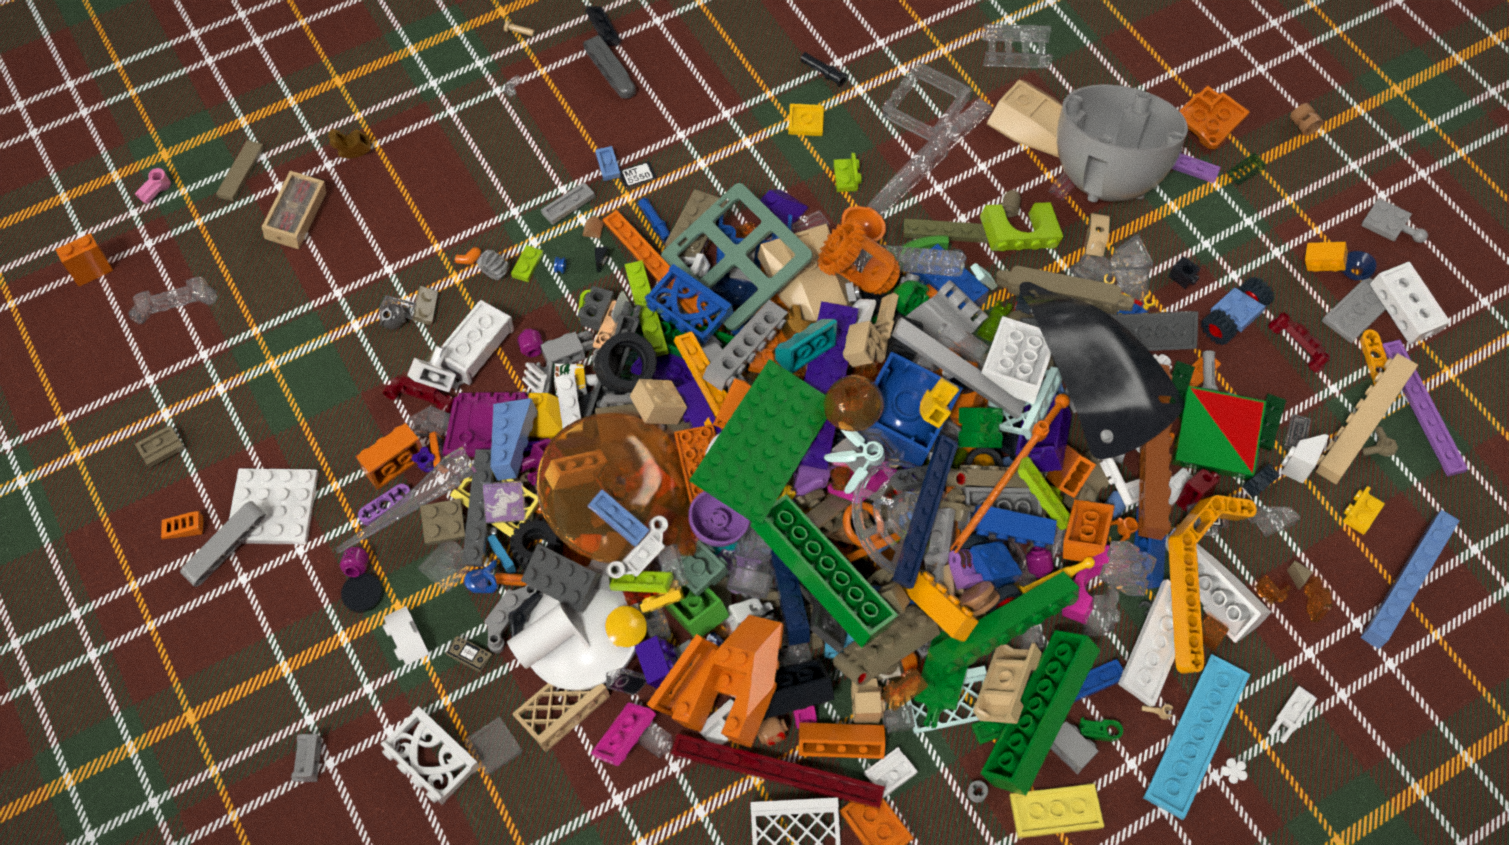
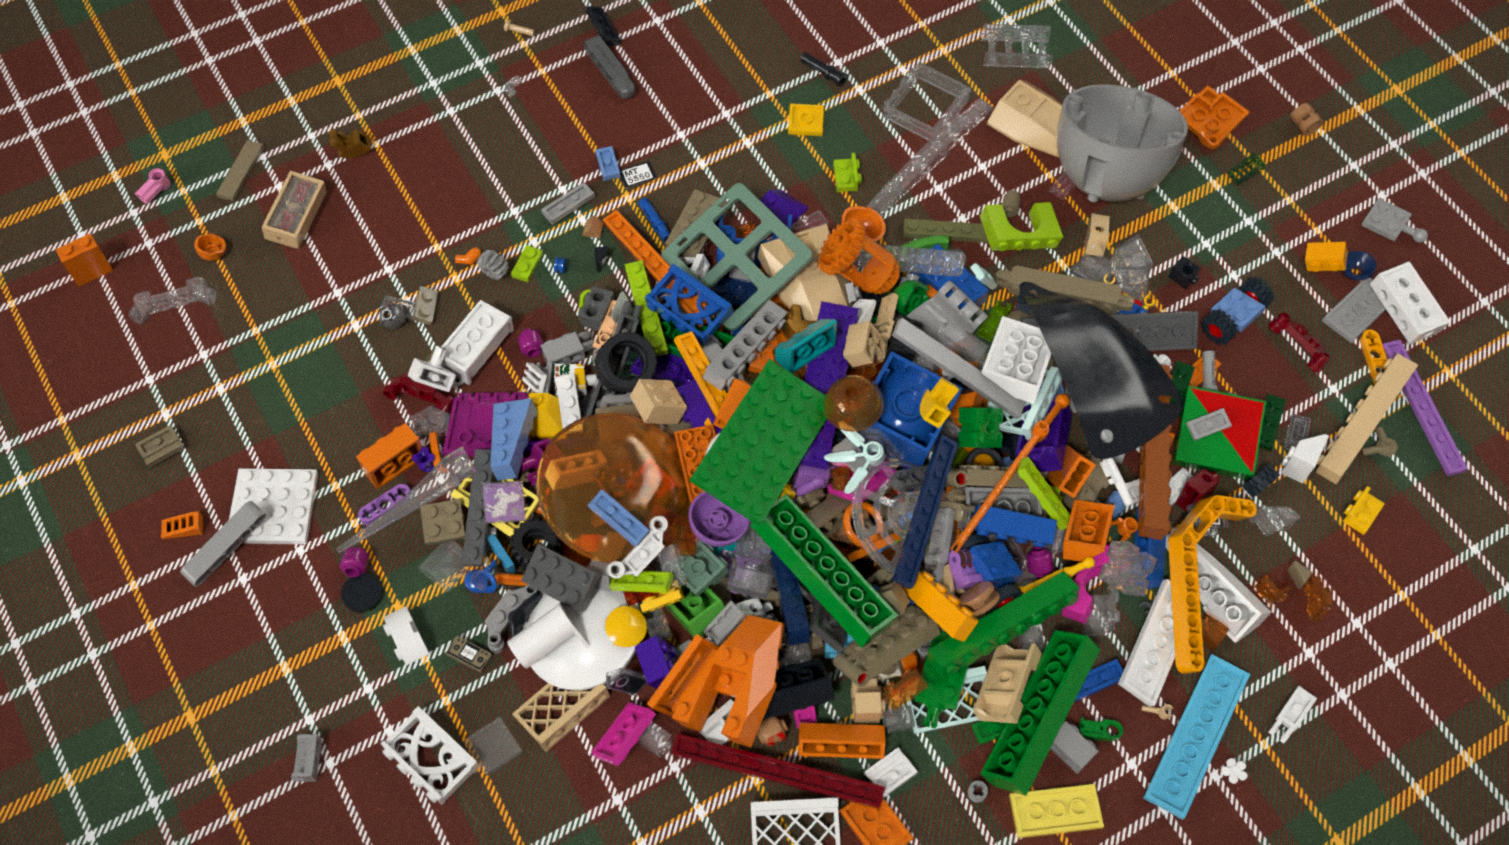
(211, 252): none -> orange helmet
(724, 623): none -> light grey plate
(1196, 168): medium lavender tile -> none
(1208, 424): none -> light grey plate
(1409, 579): medium blue brick -> none

